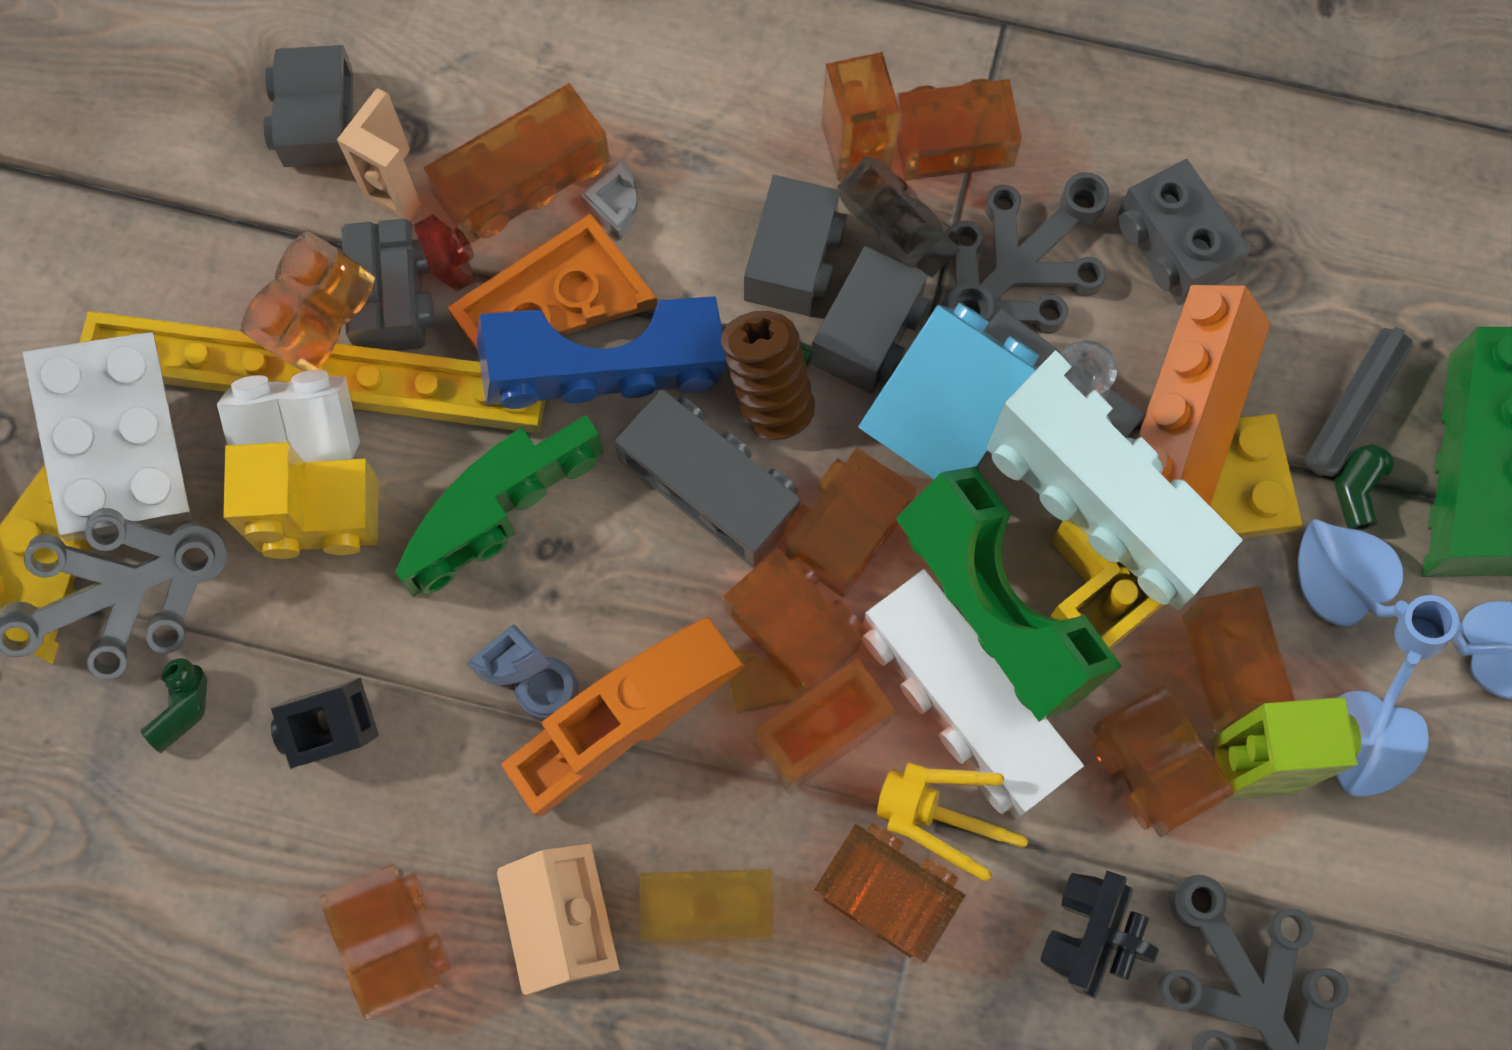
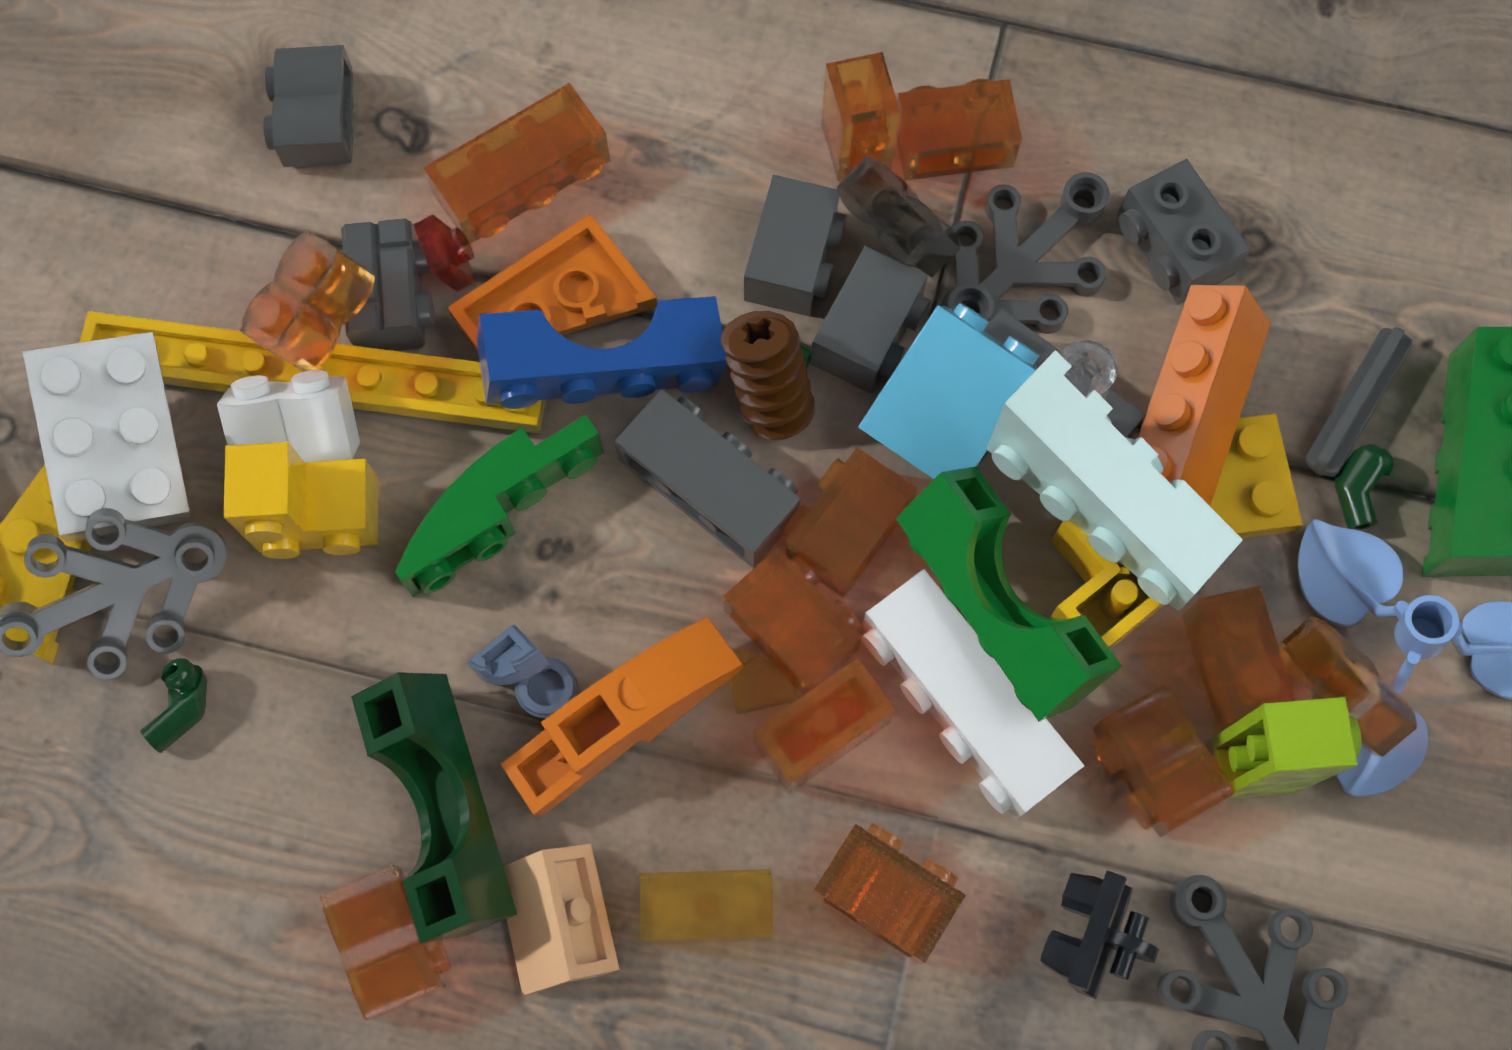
(302, 739): black brick -> none
(376, 155): light nougat panel -> none
(459, 874): none -> dark green arch
(613, 199): light grey tile -> none
(910, 801): yellow plant -> none
(1335, 669): none -> clear orange brick

